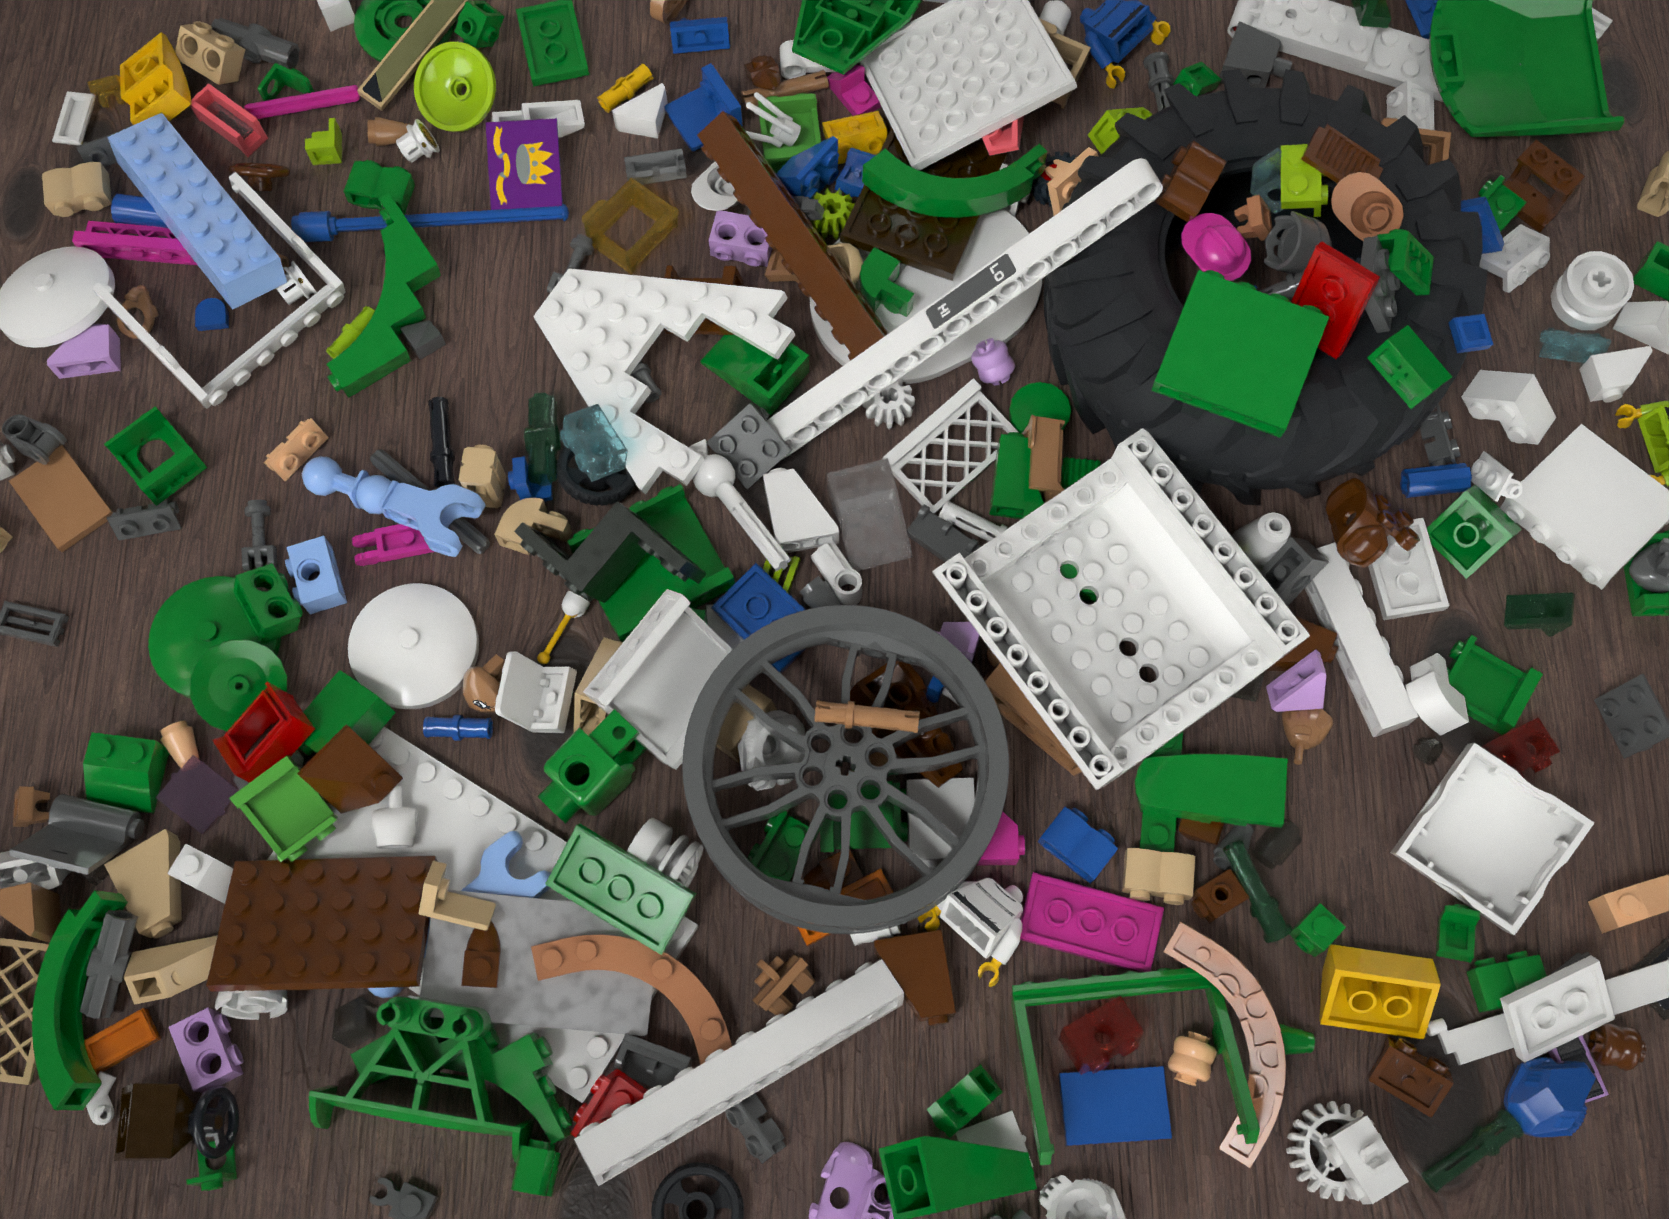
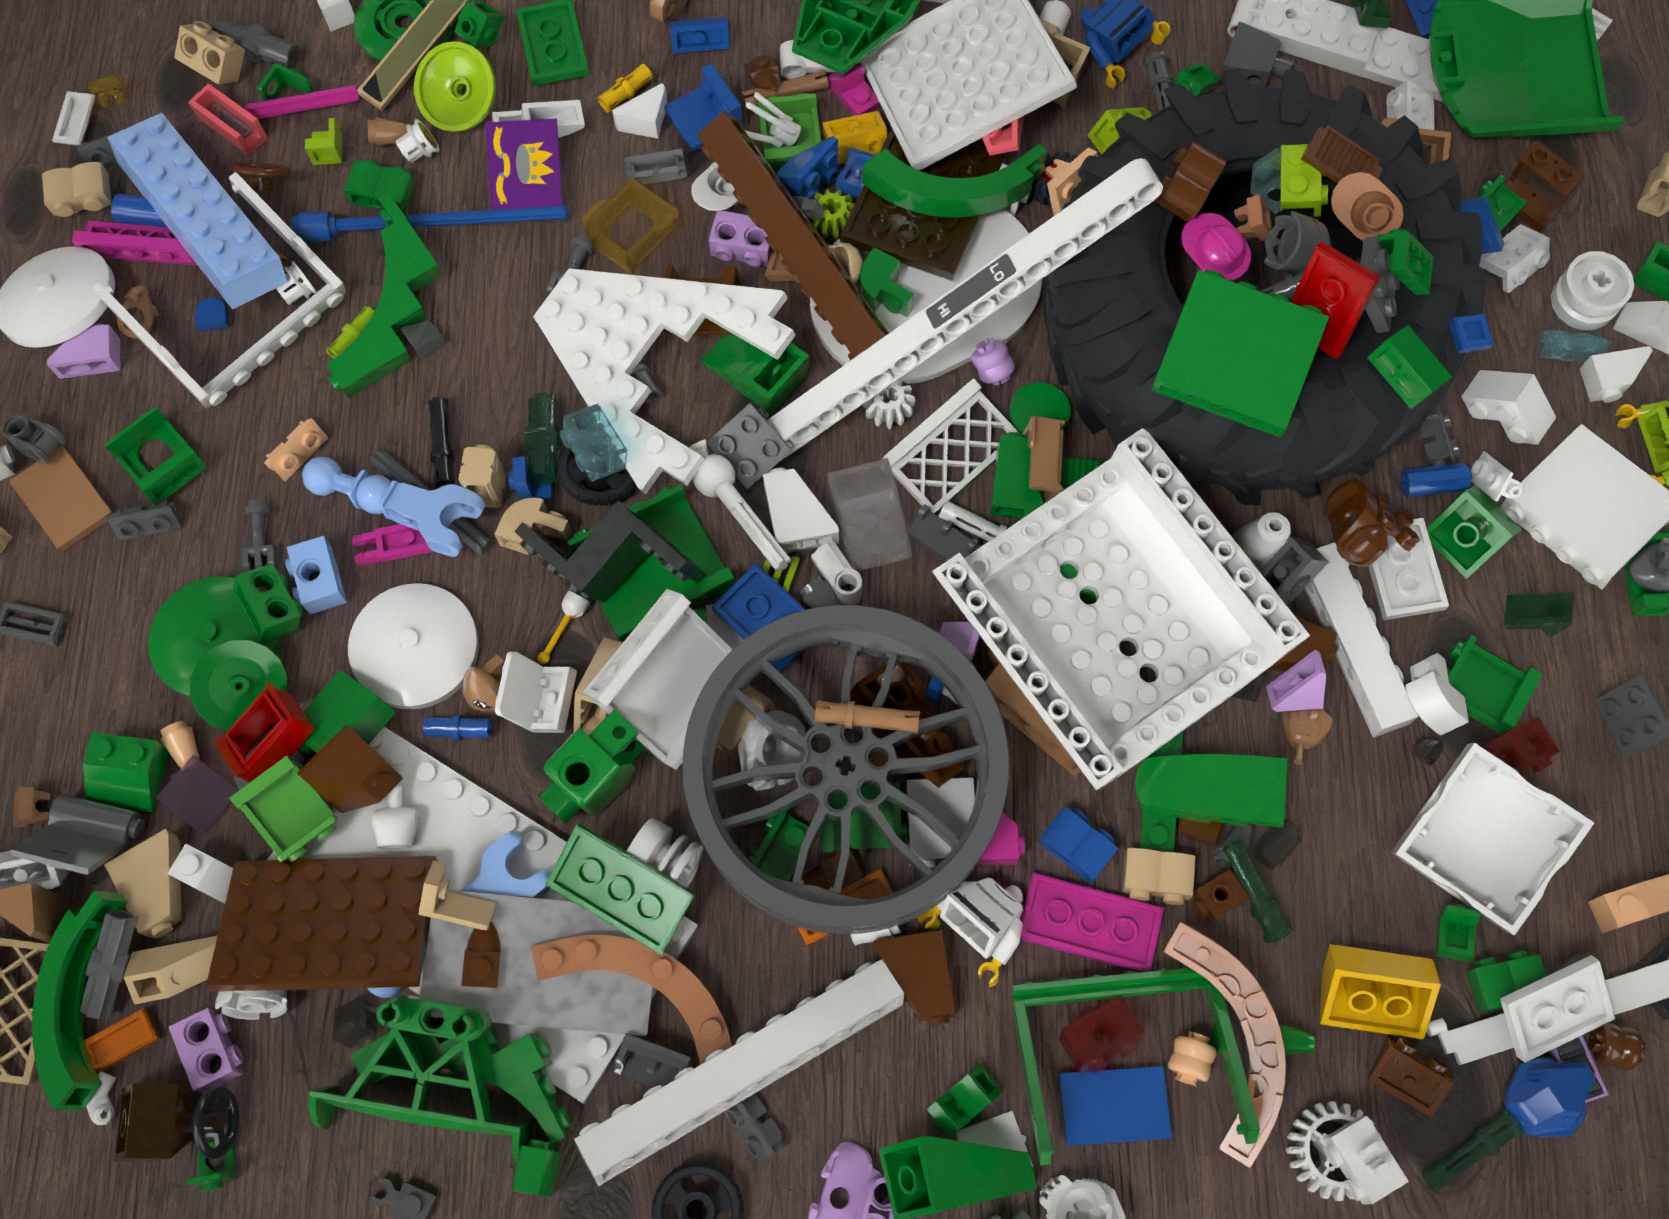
(154, 82): yellow slope -> none
(609, 1094): red bracket -> none
(791, 973): medium nougat hips -> none
(1316, 930): green brick -> none

